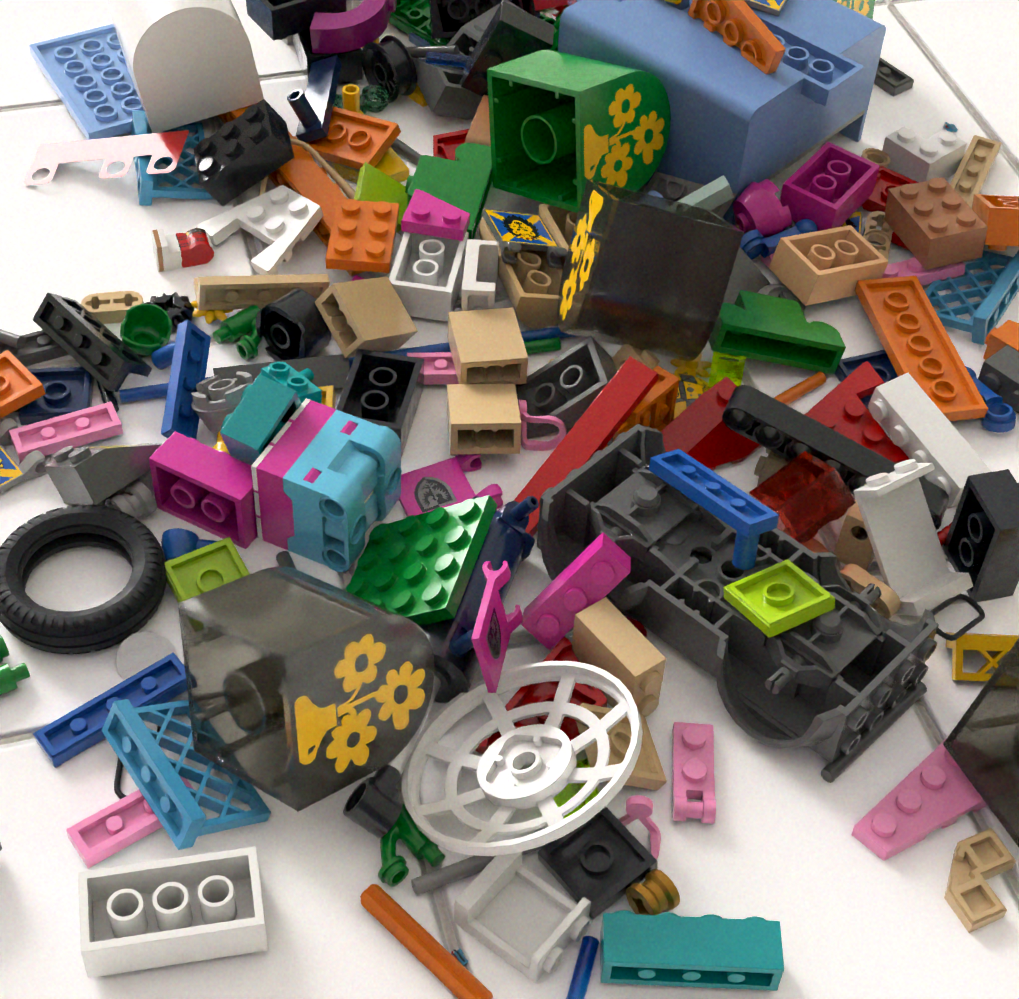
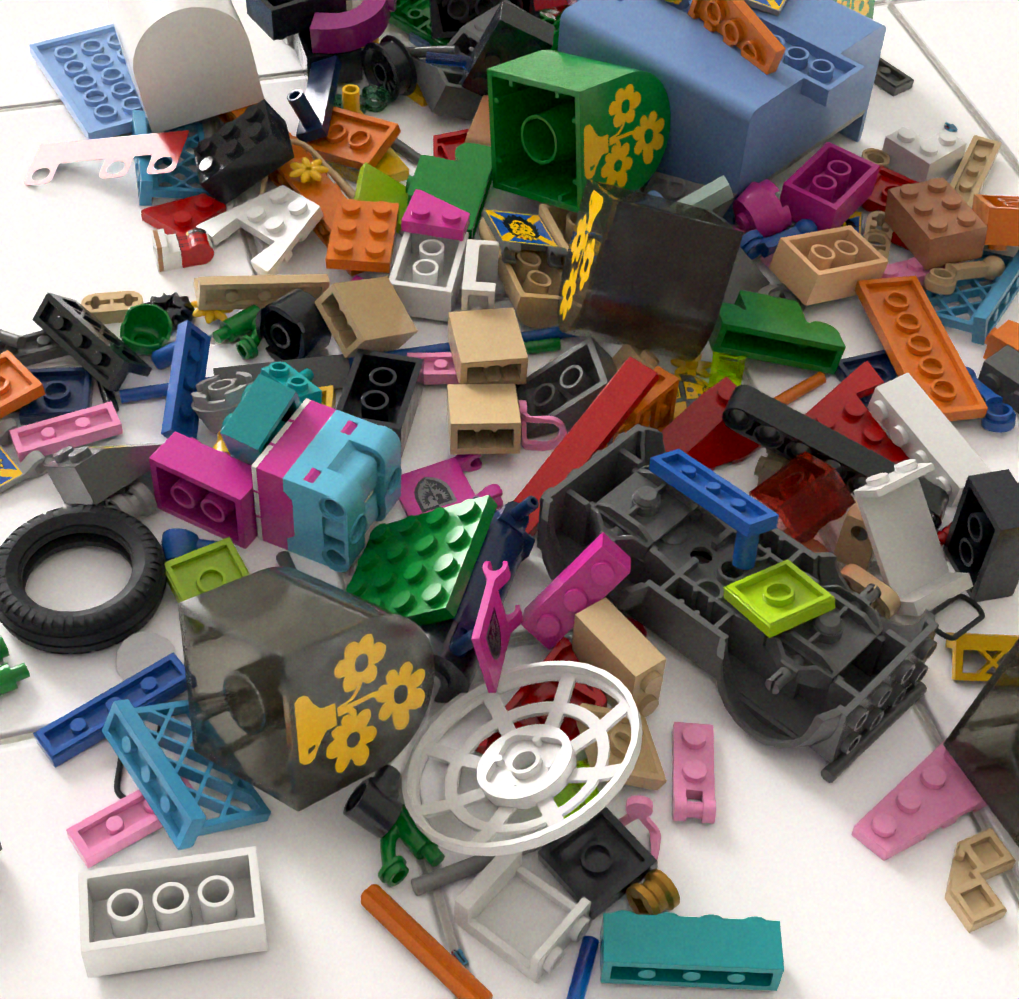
(182, 214): none -> red wing
(307, 170): none -> yellow plant
(944, 280): none -> tan piece

